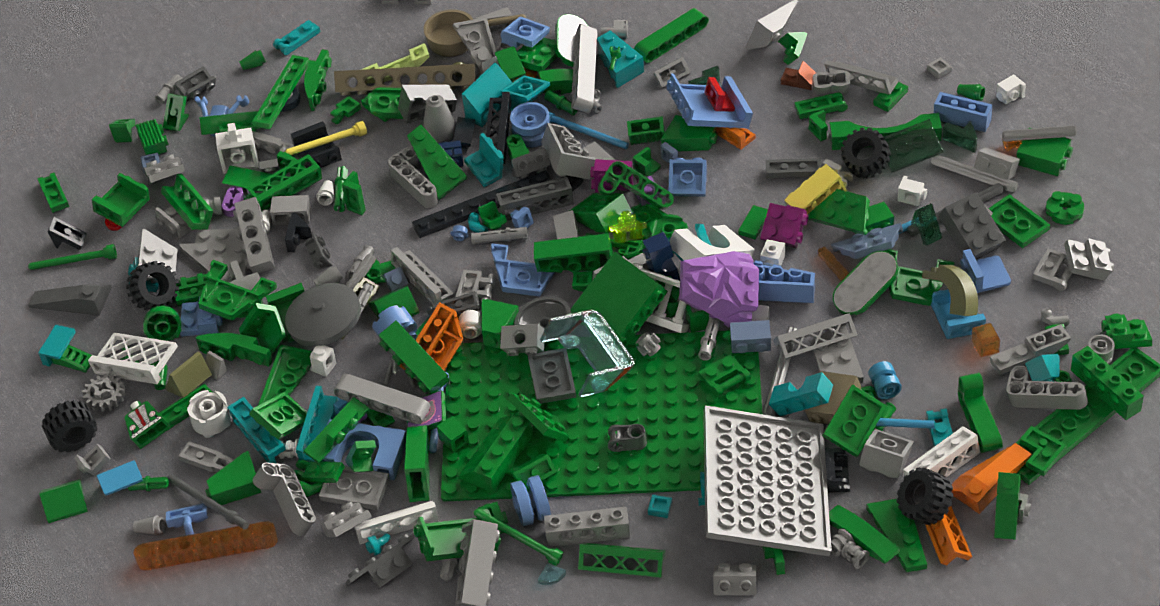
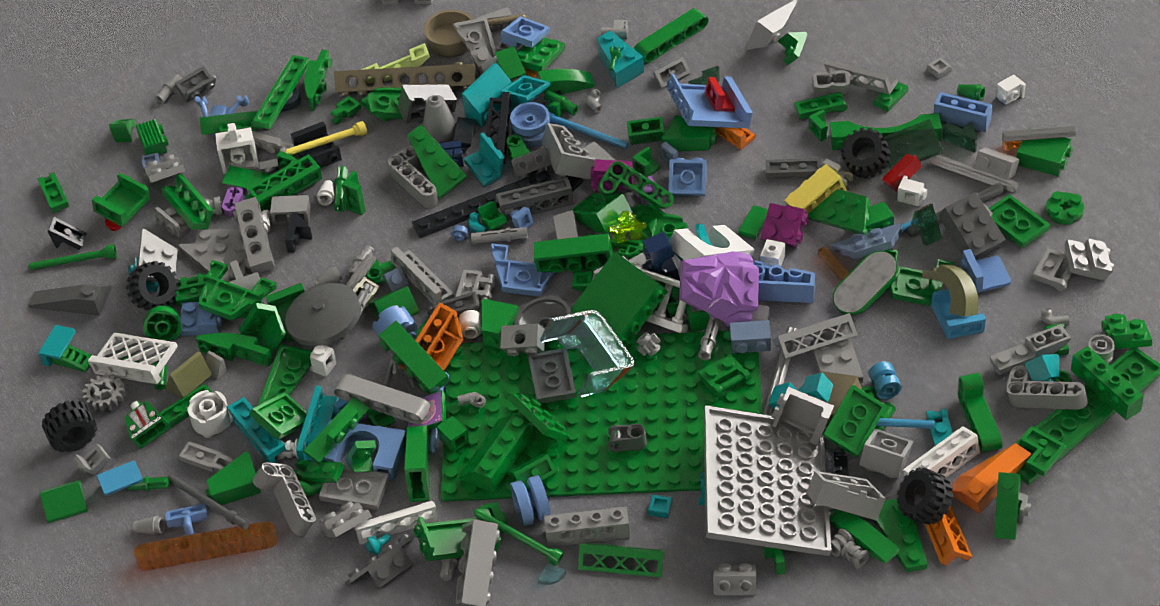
(174, 112): green slope -> none
(253, 60): green cone -> none
(296, 37): teal plate -> none
(318, 252): dark grey hinge -> none
(472, 398): none -> light grey arm
(555, 108): none -> green tile
(565, 37): tile -> none
(584, 68): beam -> none
(798, 78): copper slope -> none
(803, 413): none -> light grey panel
(846, 494): none -> light grey wedge
(905, 167): none -> red panel
(985, 340): clear orange panel -> none

